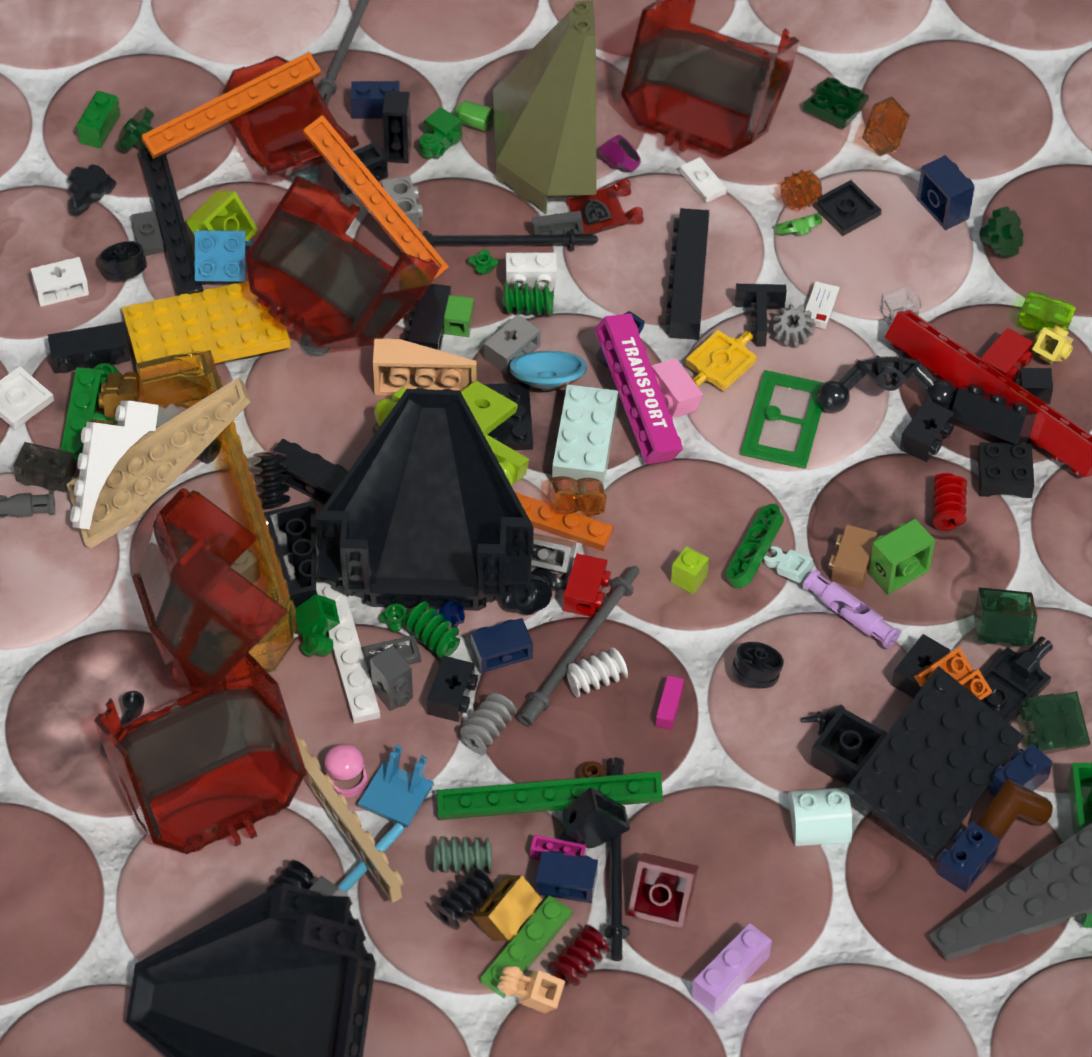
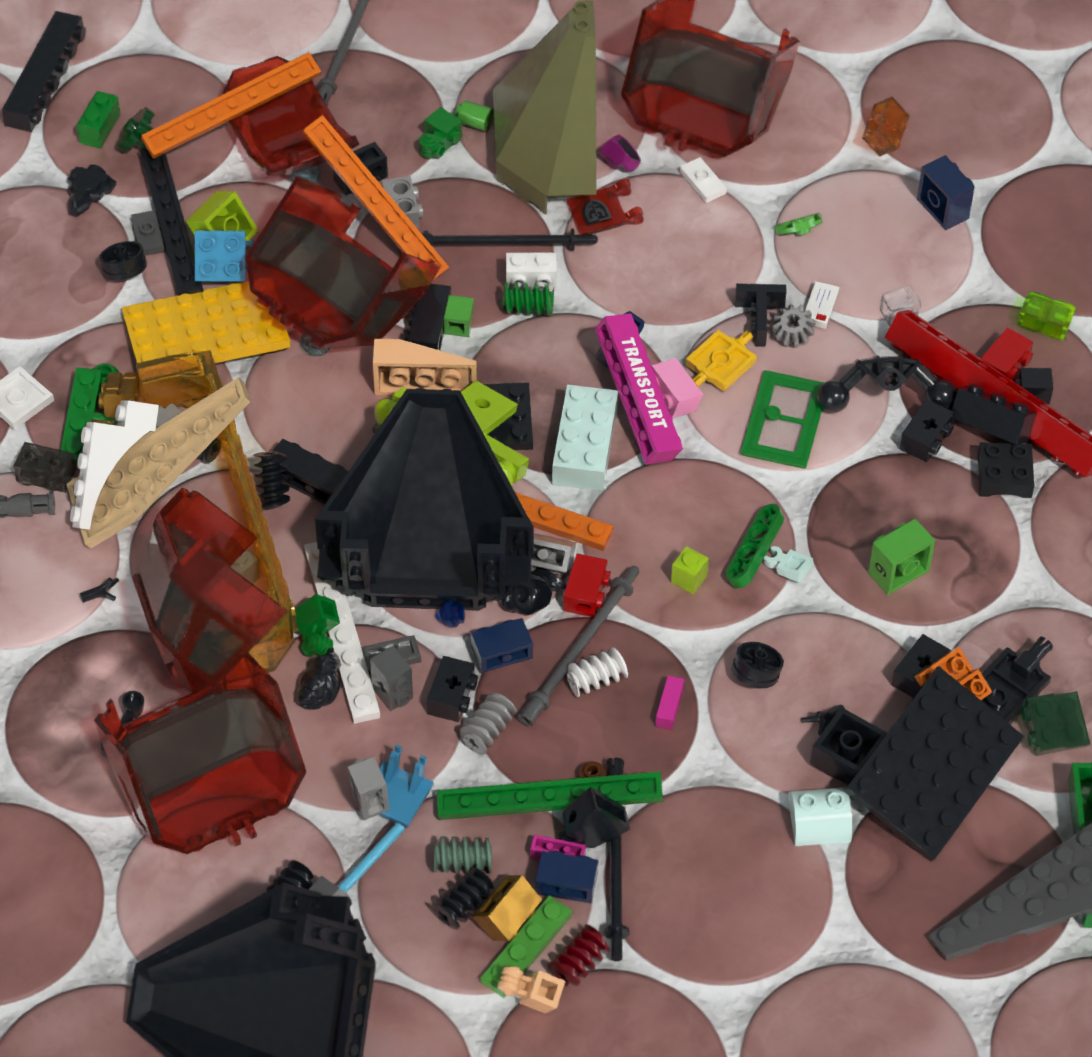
(43, 71): none -> black brick
(59, 281): white brick -> none
(88, 347): black brick -> none
(100, 591): none -> black bar
(295, 546): black wedge -> none
(320, 684): none -> black hair
(343, 764): bright pink helmet -> none
(350, 825): tan plate -> none
(368, 98): dark blue brick -> none
(368, 787): none -> light grey brick
(392, 611): green plate -> none
(397, 126): black brick -> none
(432, 629): green piece -> none
(483, 262): green plate -> none
(511, 341): light grey brick -> none
(548, 369): medium azure dish -> none
(558, 224): dark grey plate -> none
(580, 495): clear orange brick -> none
(662, 890): dark red slope -> none
(688, 274): black brick -> none
(731, 968): lavender brick -> none
(801, 189): clear orange gear -> none
(836, 102): dark green slope -> none
(846, 208): black tile -> none
(849, 606): lavender piece -> none
(853, 556): medium nougat brick -> none
(949, 501): red piece -> none
(968, 856): dark blue brick -> none
(1003, 232): dark green plant -> none
(1005, 616): clear green brick -> none
(1011, 802): reddish brown brick -> none
(1026, 768): dark blue brick -> none
(1045, 344): light yellow brick -> none

